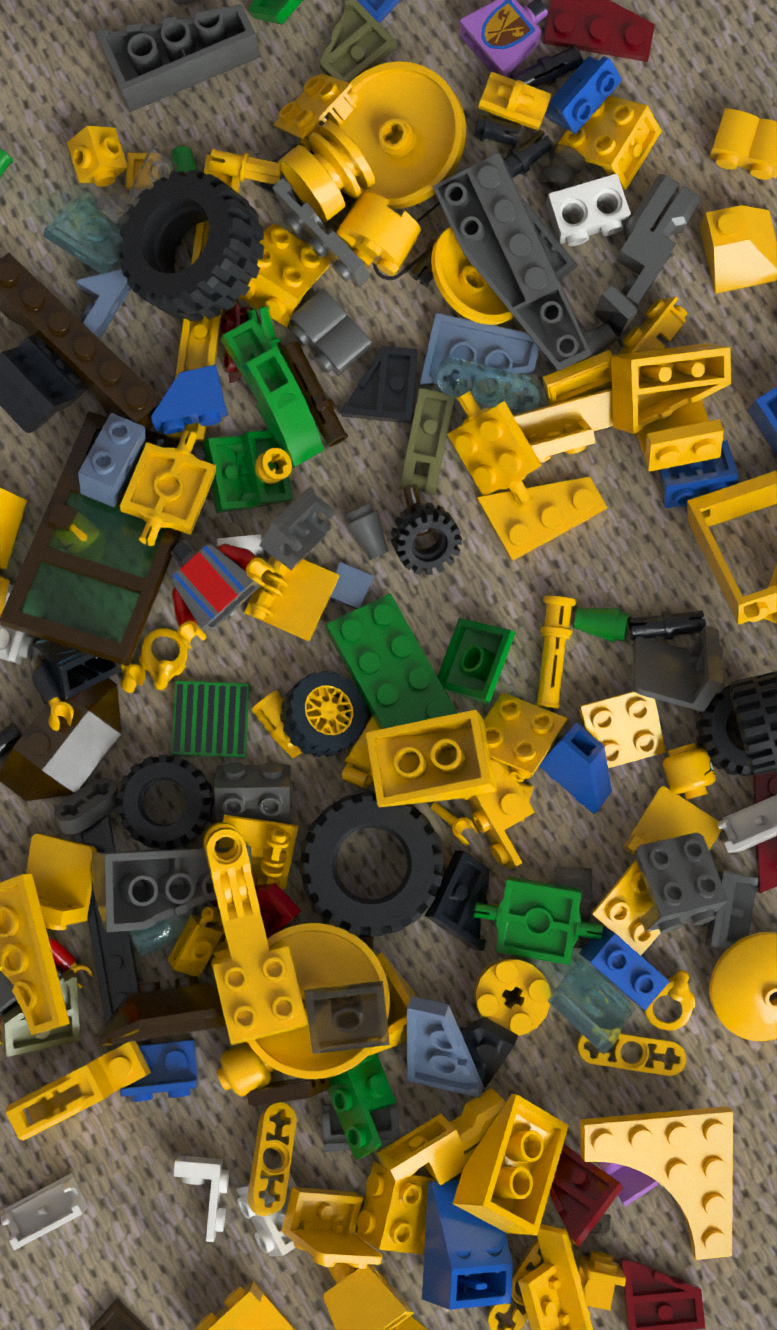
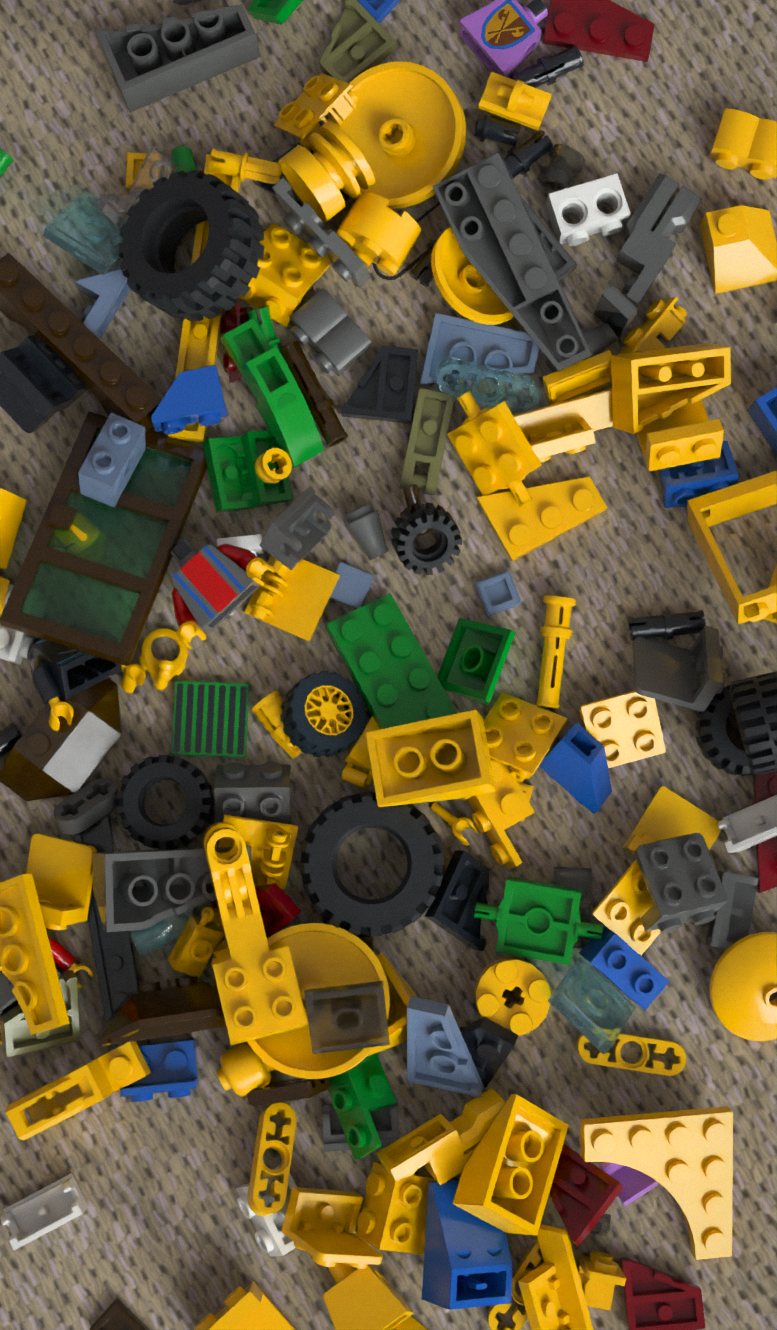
(97, 155): yellow brick -> none
(168, 488): yellow plate -> none
(195, 1171): white bracket -> none
(498, 593): none -> sand blue tile
(583, 93): blue bracket -> none
(603, 623): green cone -> none
(616, 137): yellow bracket -> none
(678, 990): yellow piece -> none
(689, 771): yellow head -> none

